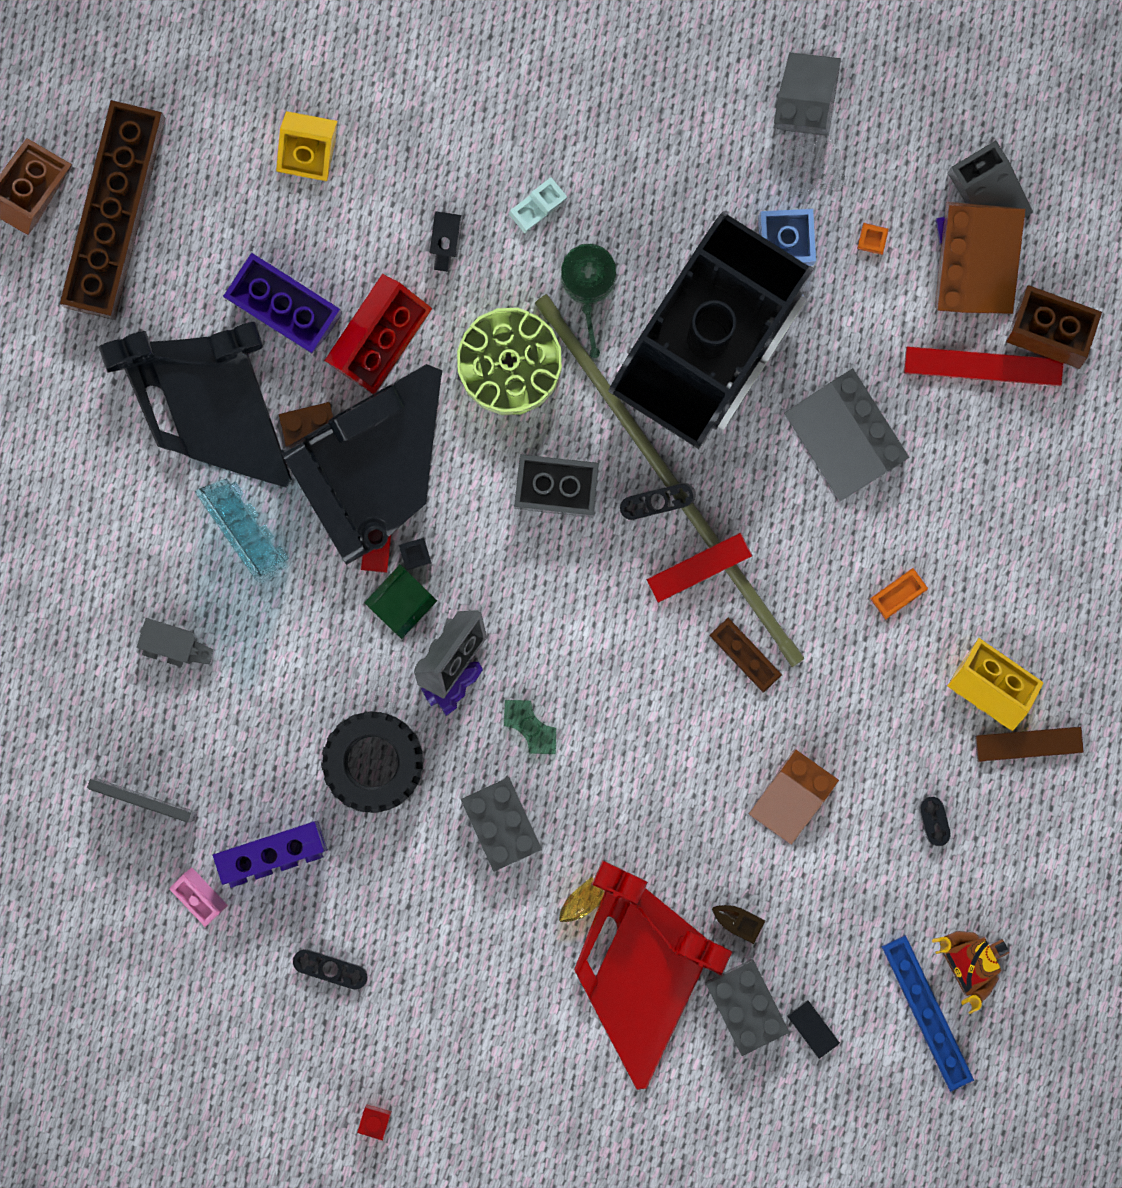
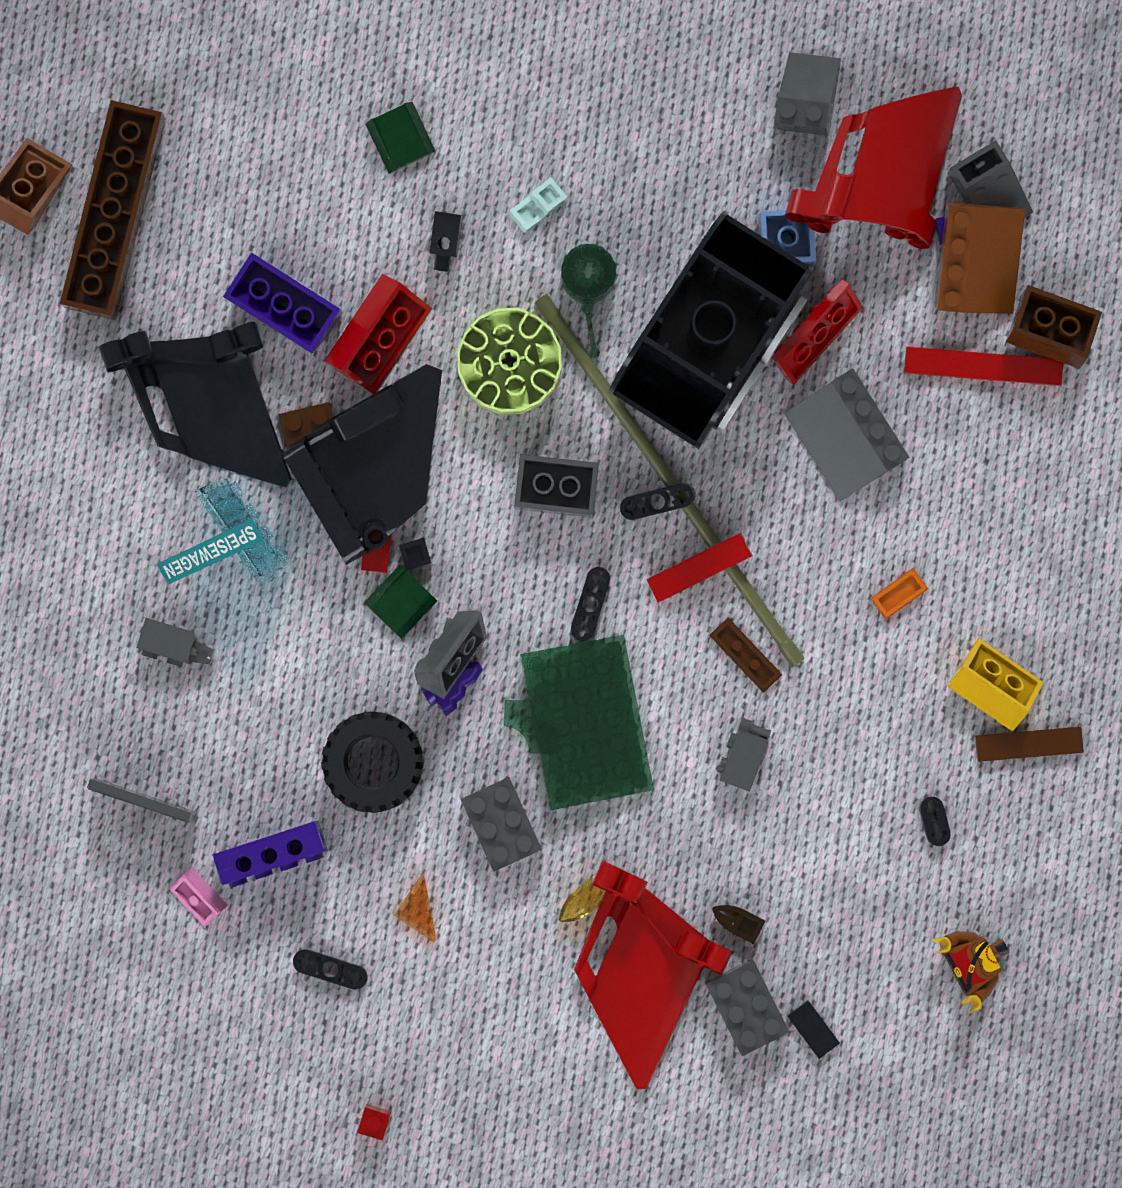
(210, 551): none -> teal sticker
(306, 145): yellow slope -> none
(400, 137): none -> dark green slope
(417, 910): none -> clear orange tile
(586, 722): none -> clear green plate
(602, 587): none -> black beam
(745, 755): none -> dark grey hinge
(793, 796): dark orange slope -> none
(817, 331): none -> red plate
(872, 238): orange tile -> none
(892, 171): none -> red panel
(927, 1013): blue tile -> none

